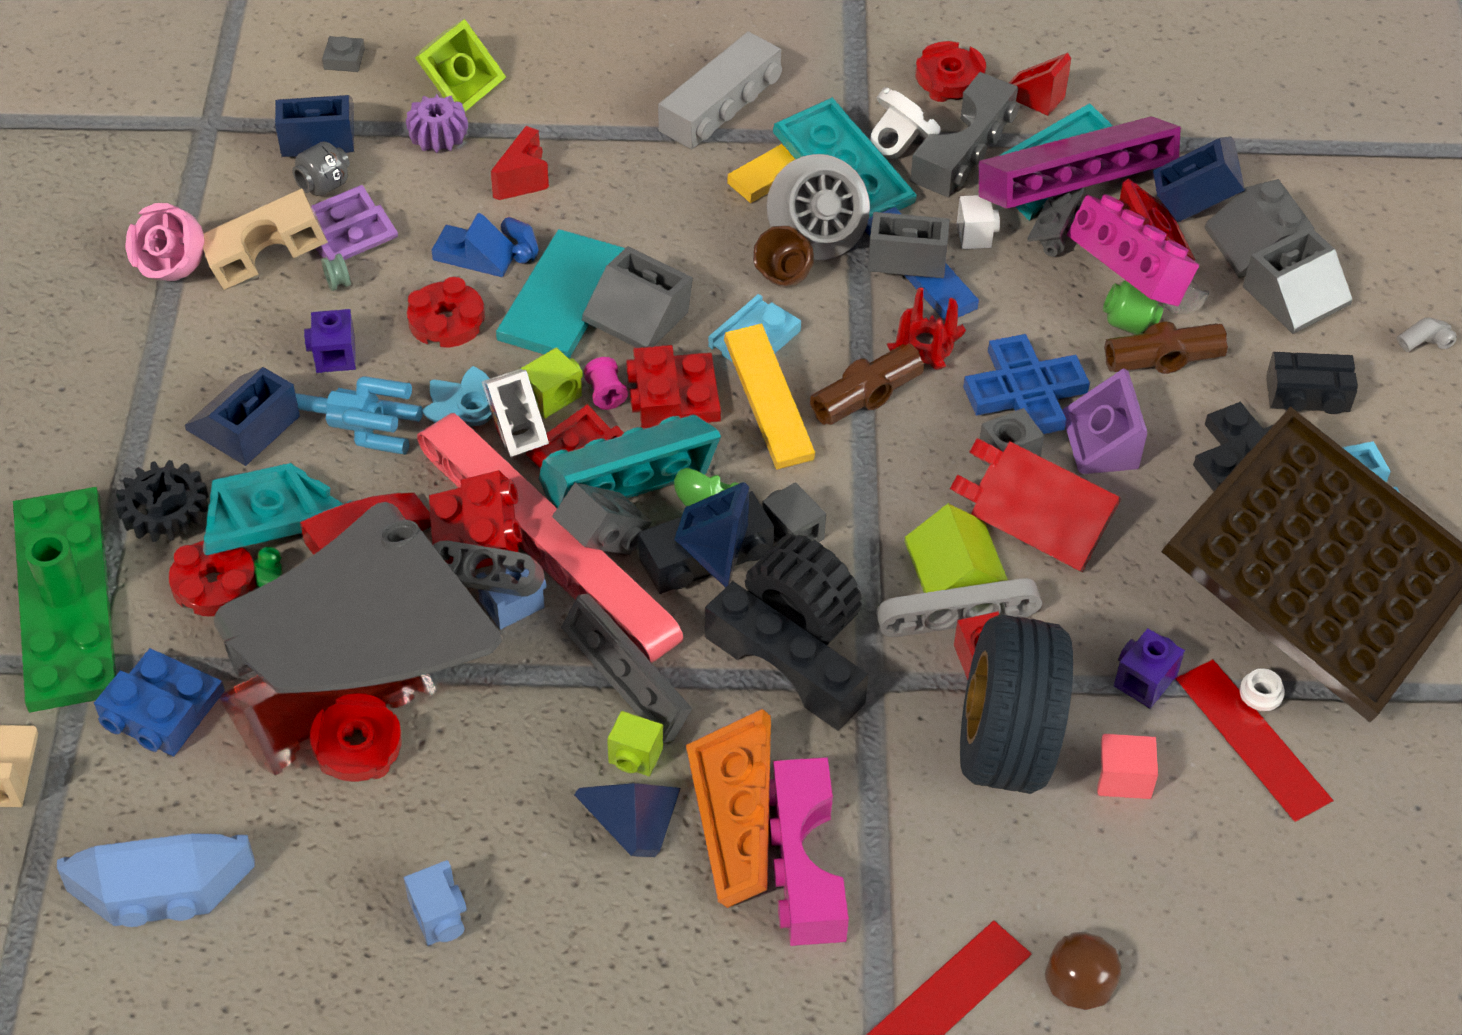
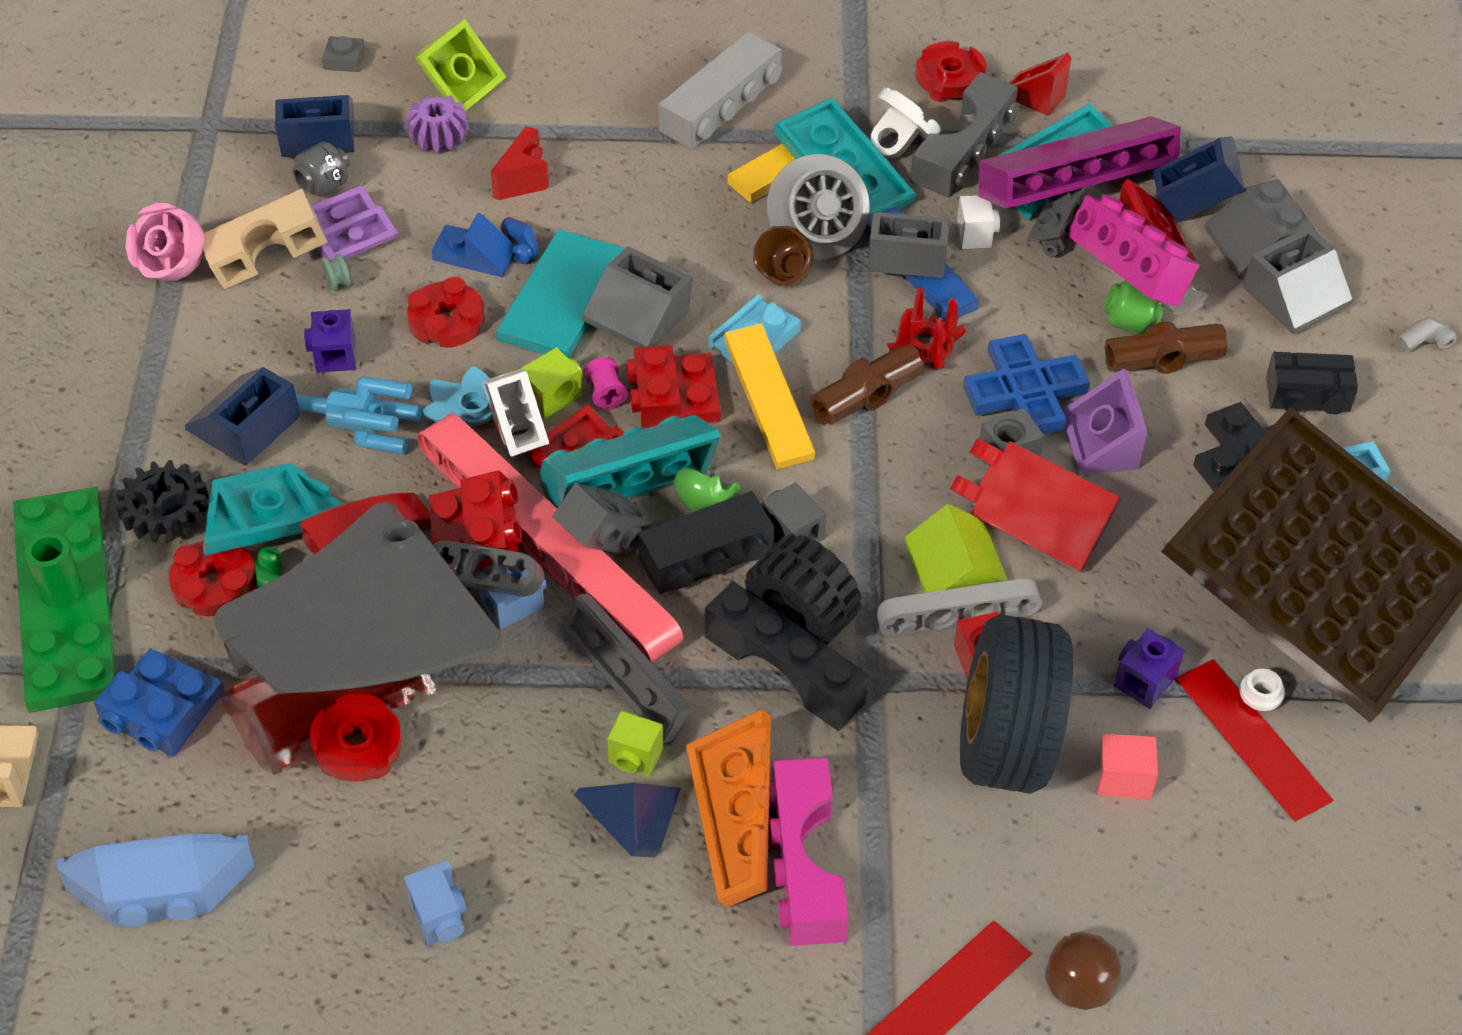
(715, 530): dark blue slope -> none

